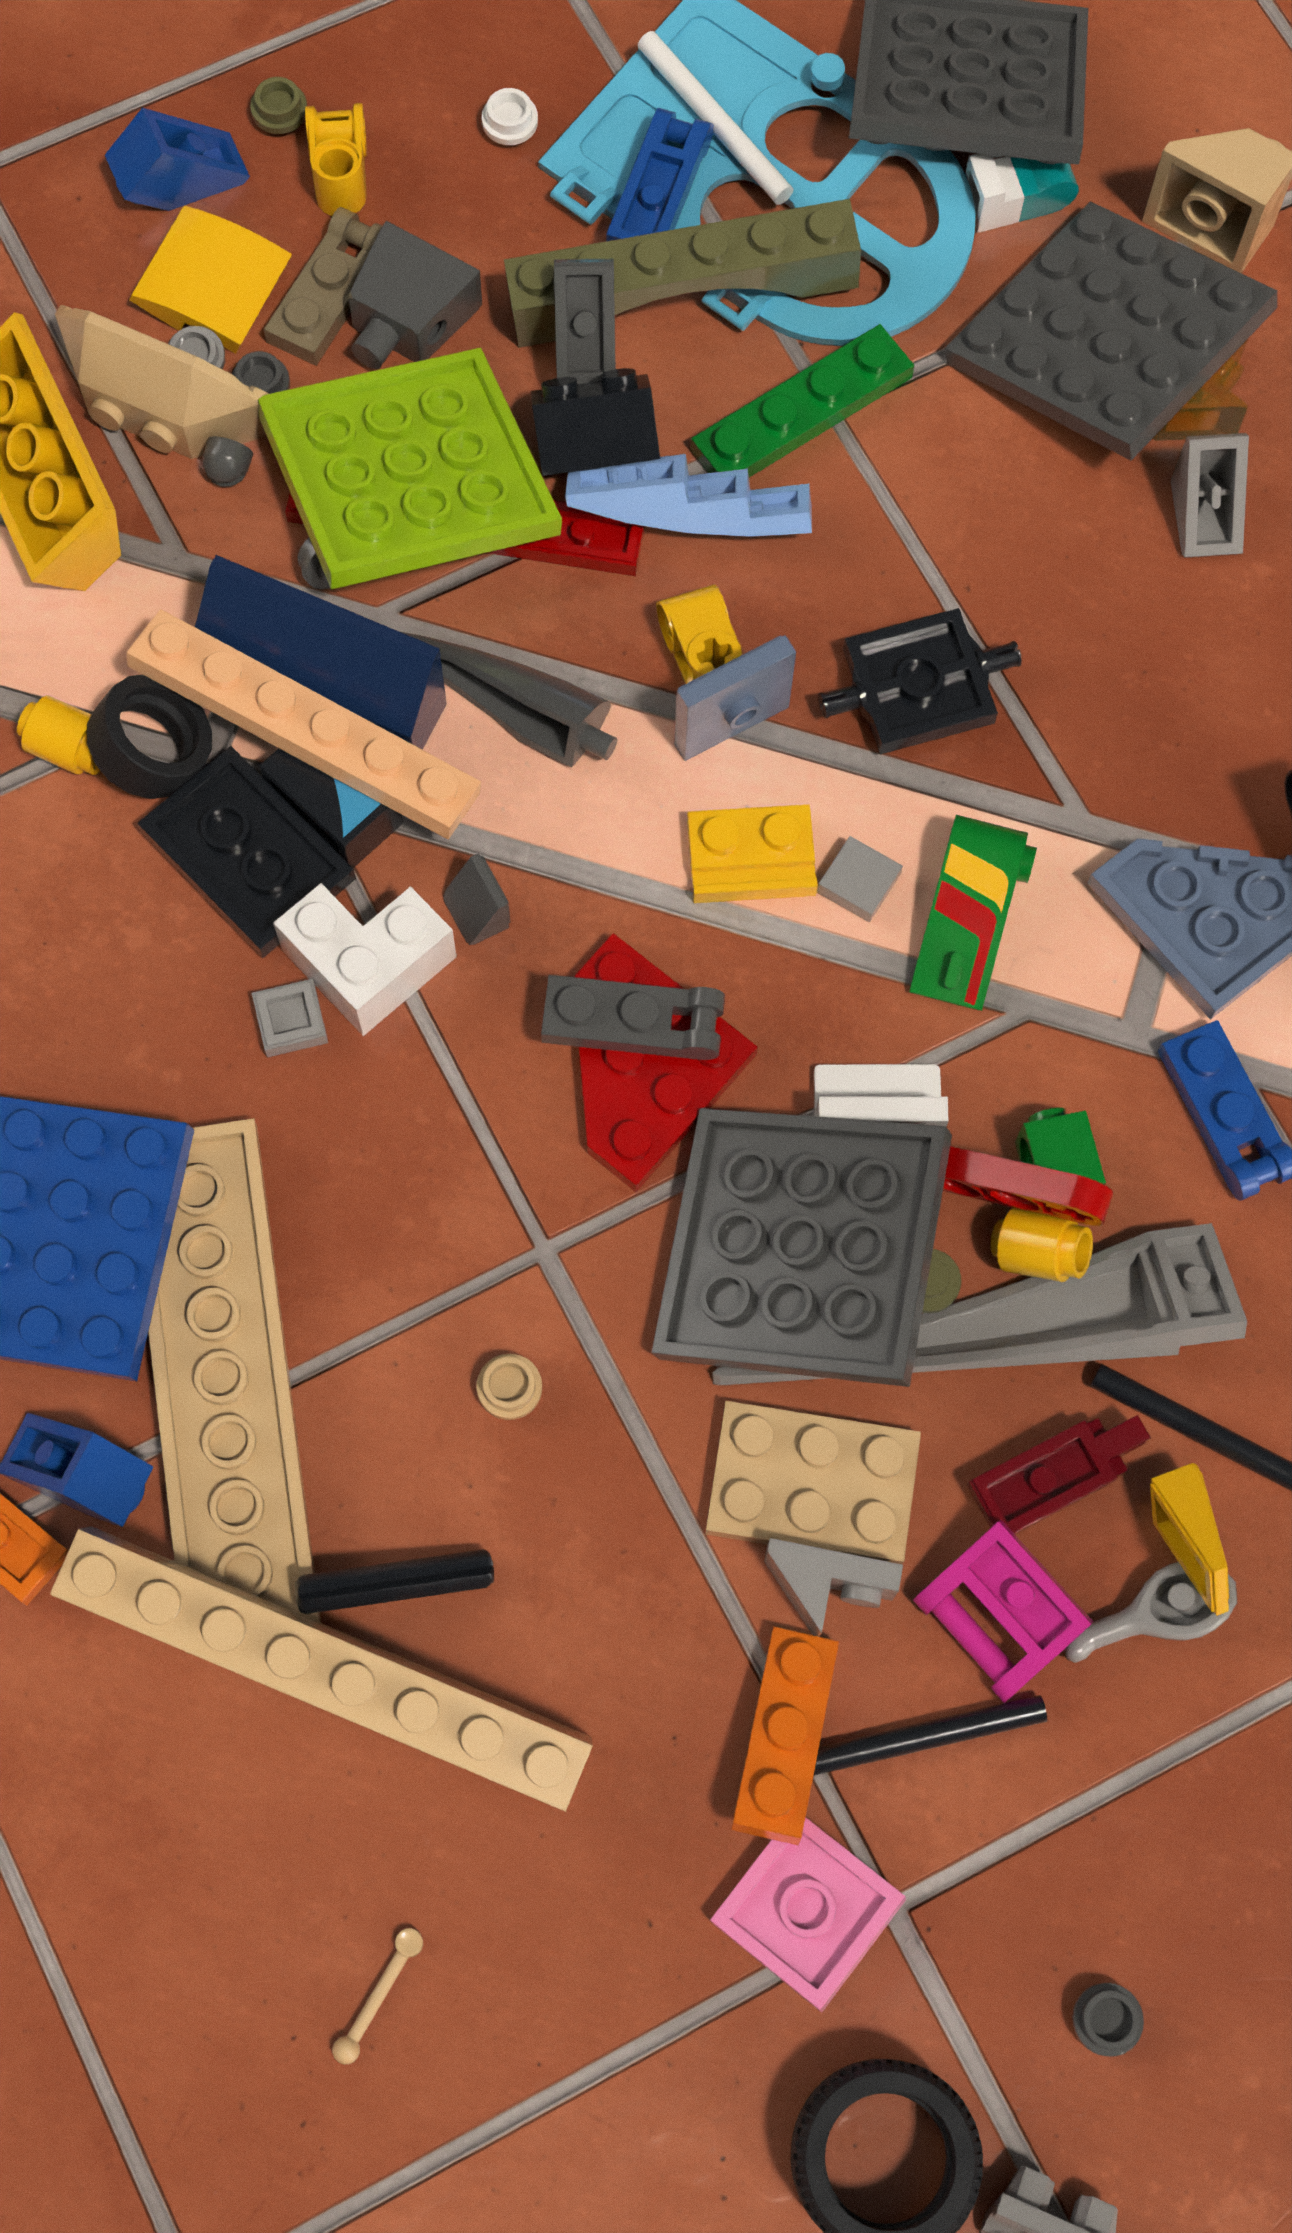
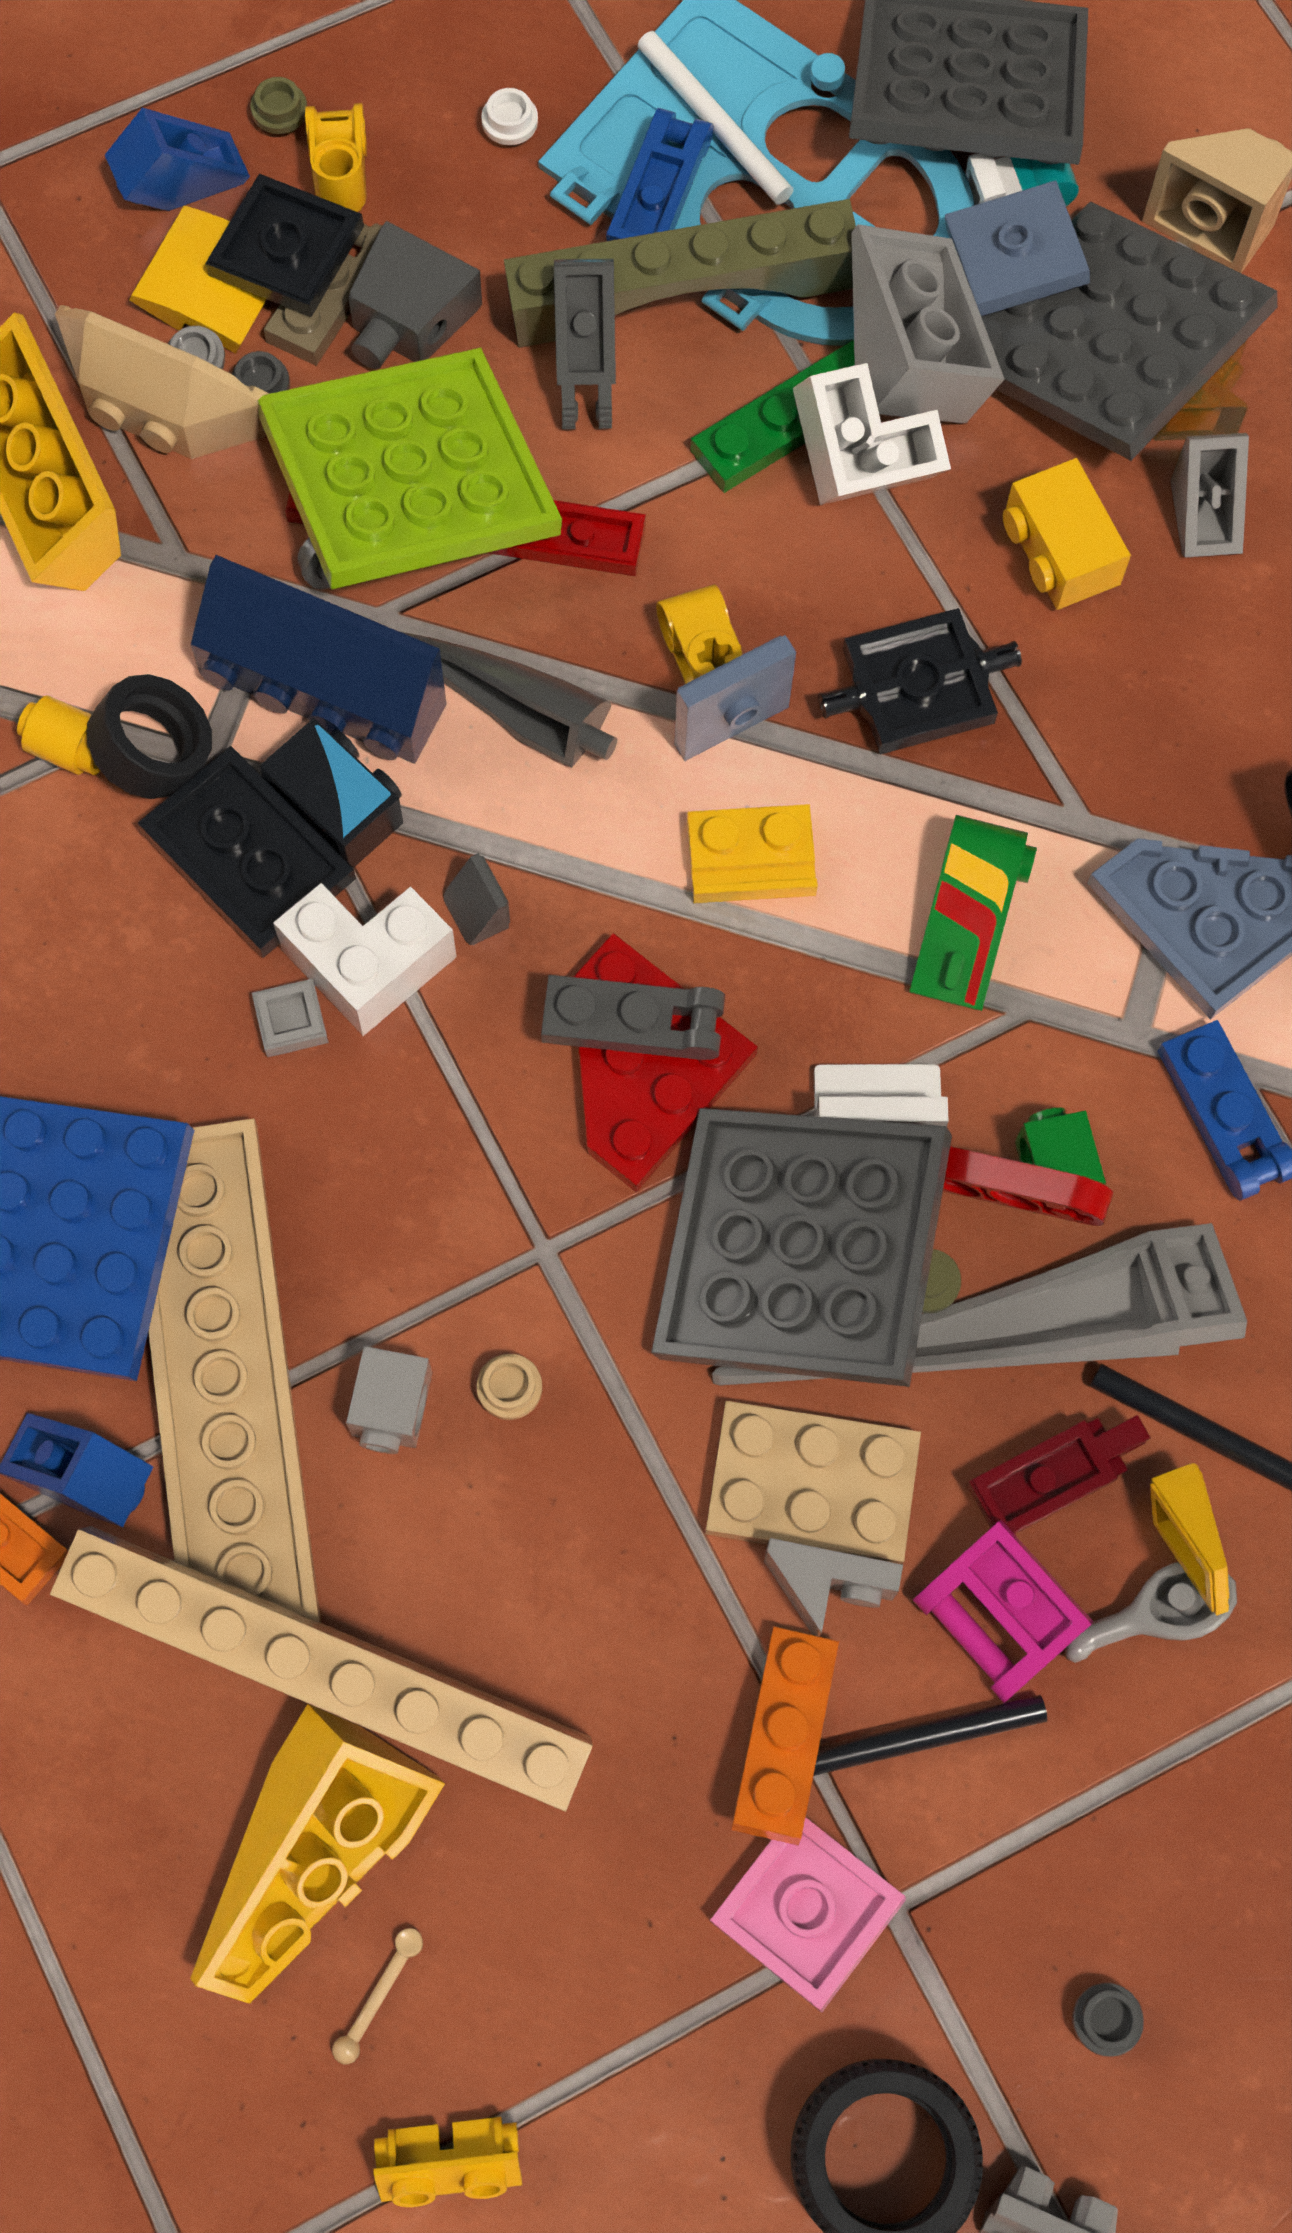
(226, 461): dark grey hinge -> none
(285, 245): none -> black plate
(304, 723): light nougat plate -> none
(318, 1827): none -> yellow wedge
(389, 1400): none -> light grey brick
(394, 1581): black axle -> none
(416, 2170): none -> yellow hinge
(595, 422): black brick -> none
(668, 498): light blue slope -> none
(850, 445): none -> white brick
(859, 878): light grey tile -> none
(919, 326): none -> light grey slope
(1018, 248): none -> sand blue plate
(1041, 1246): yellow brick -> none
(1065, 534): none -> yellow brick

